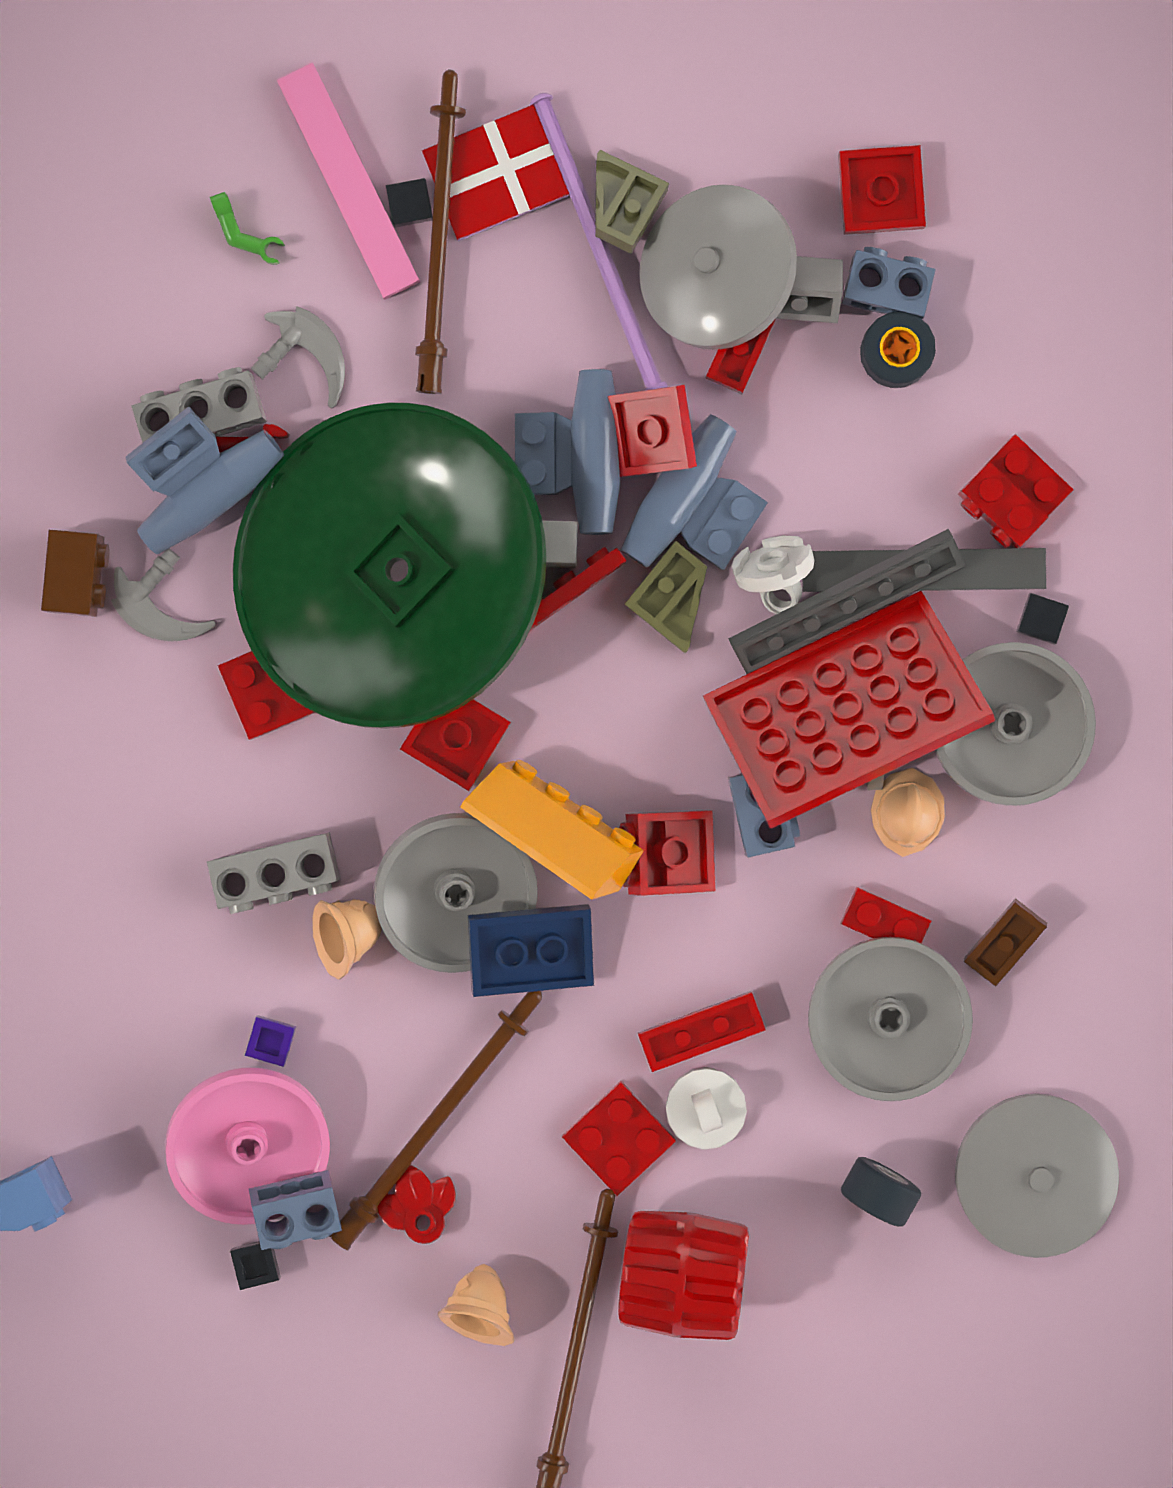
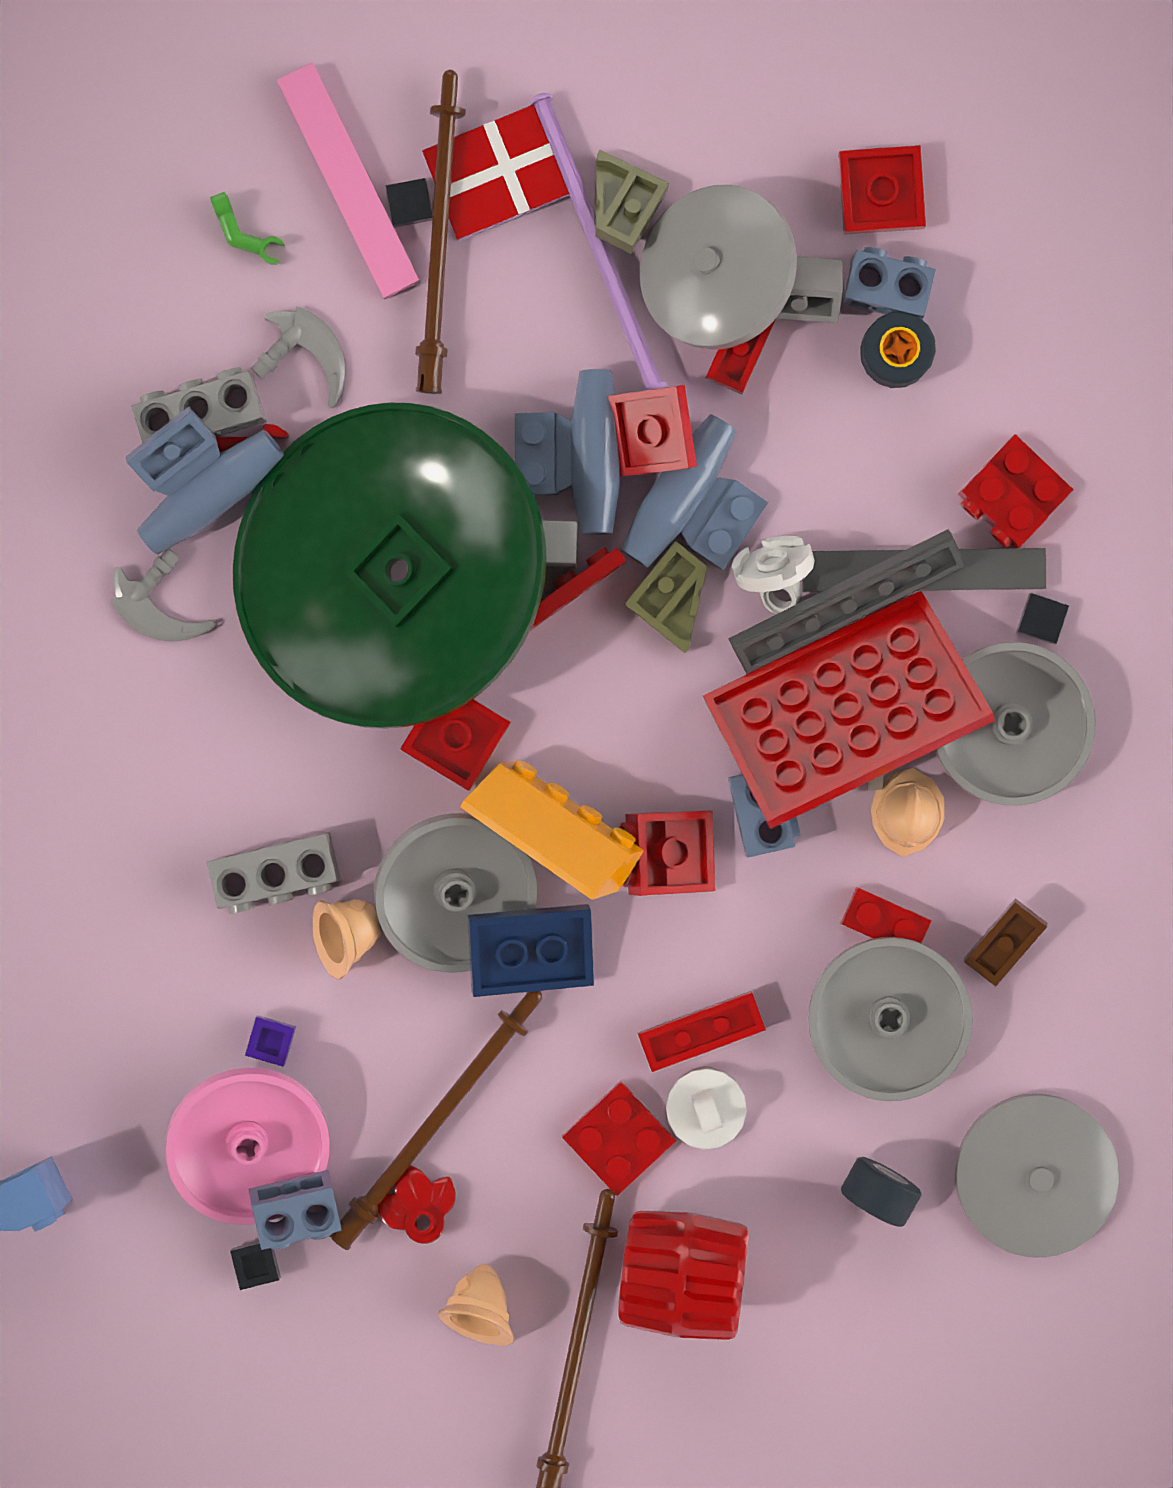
(74, 573): reddish brown brick -> none
(257, 698): red plate -> none

